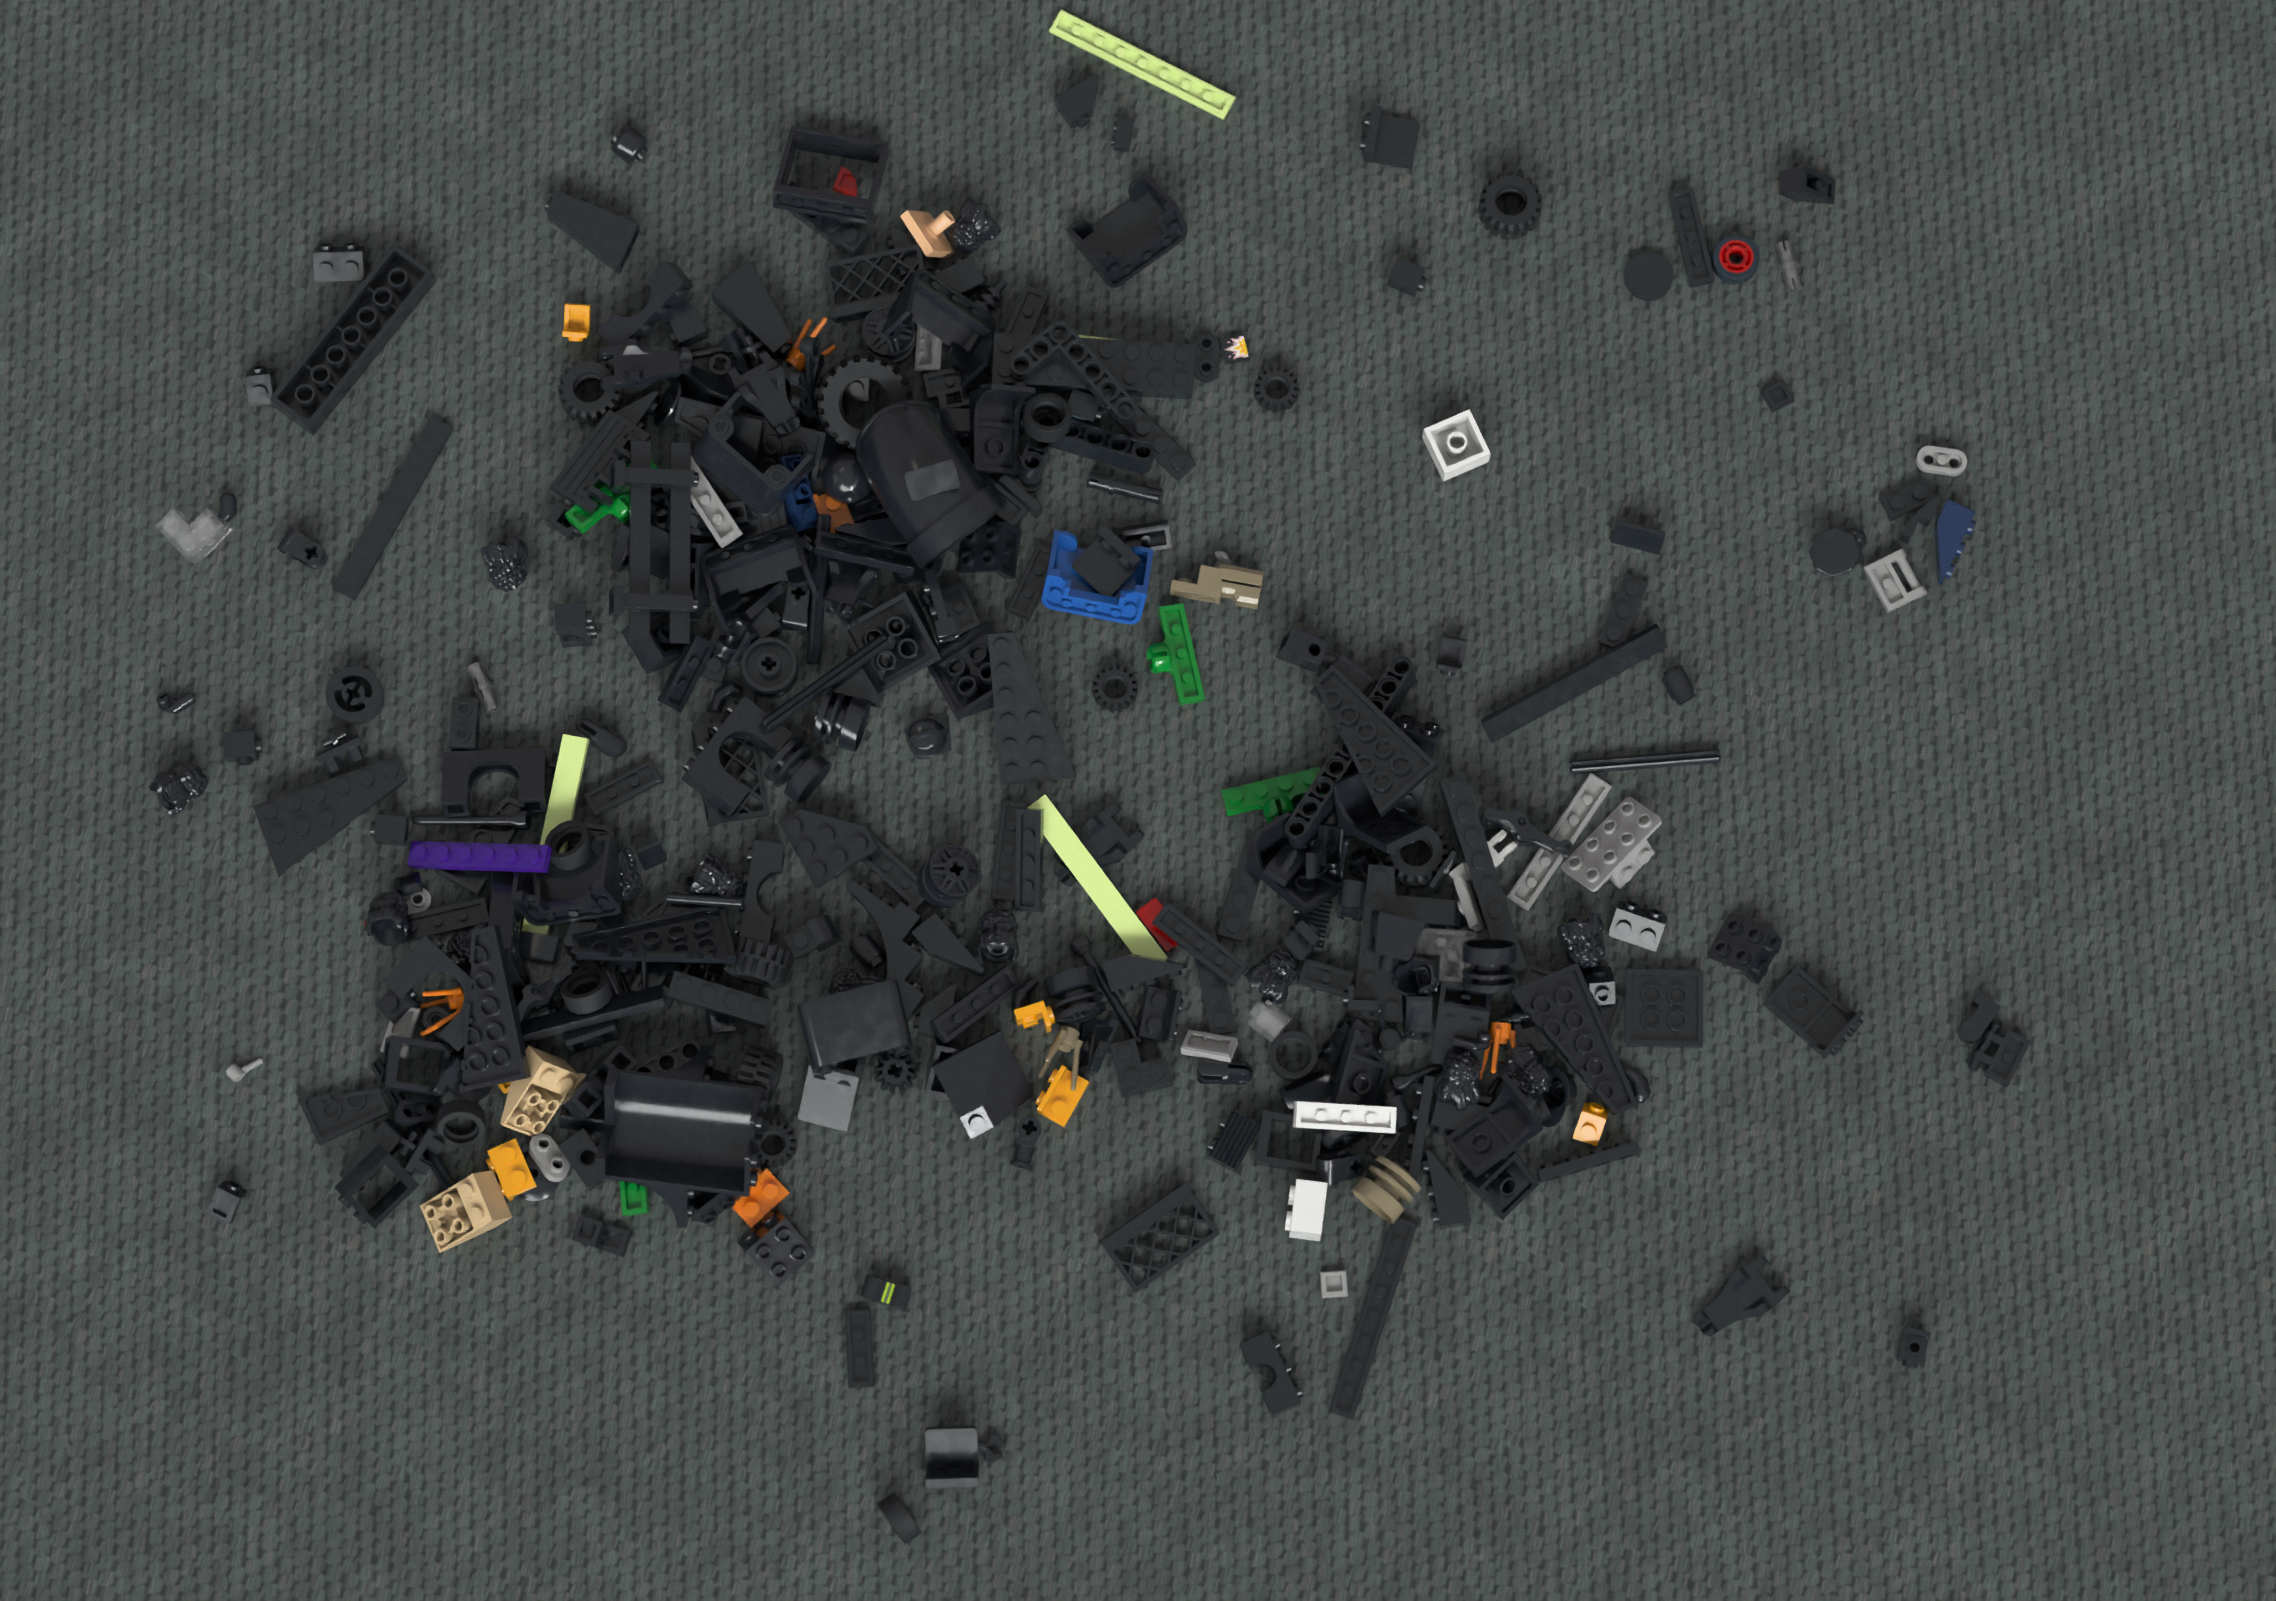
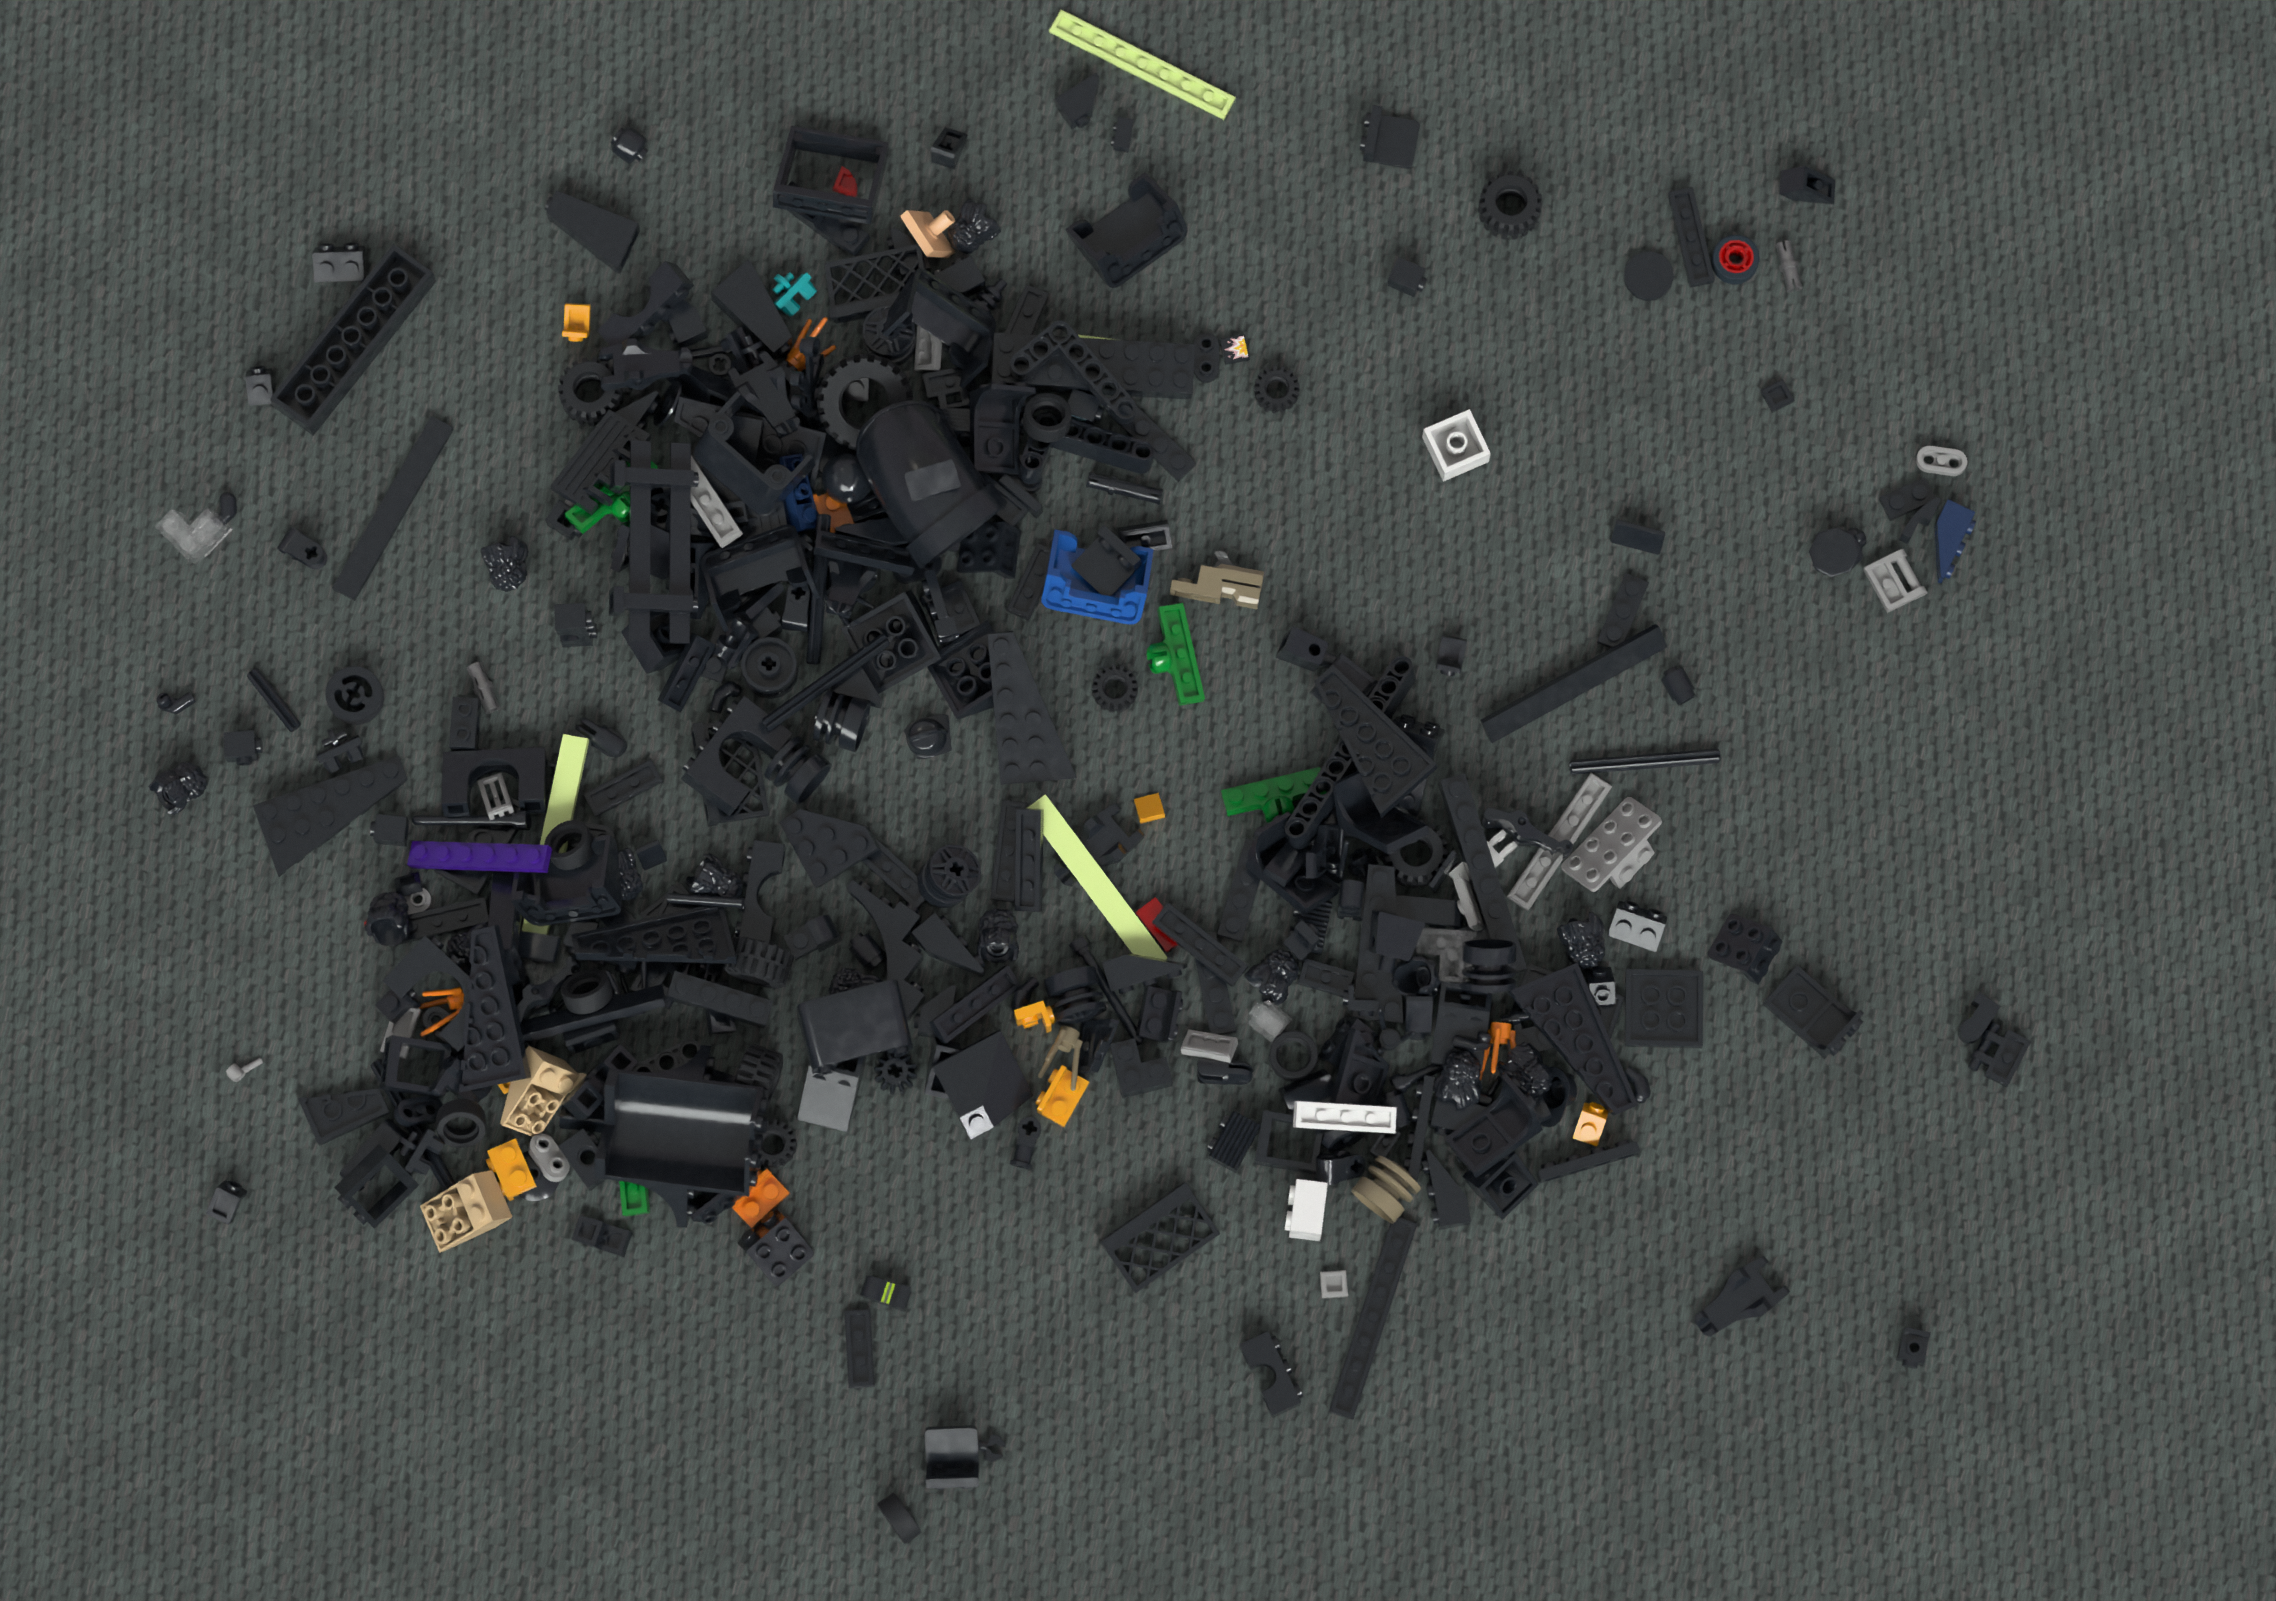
(273, 700): none -> black axle
(499, 809): none -> light grey tile
(801, 285): none -> teal hips
(948, 148): none -> black slope
(1149, 808): none -> light orange slope

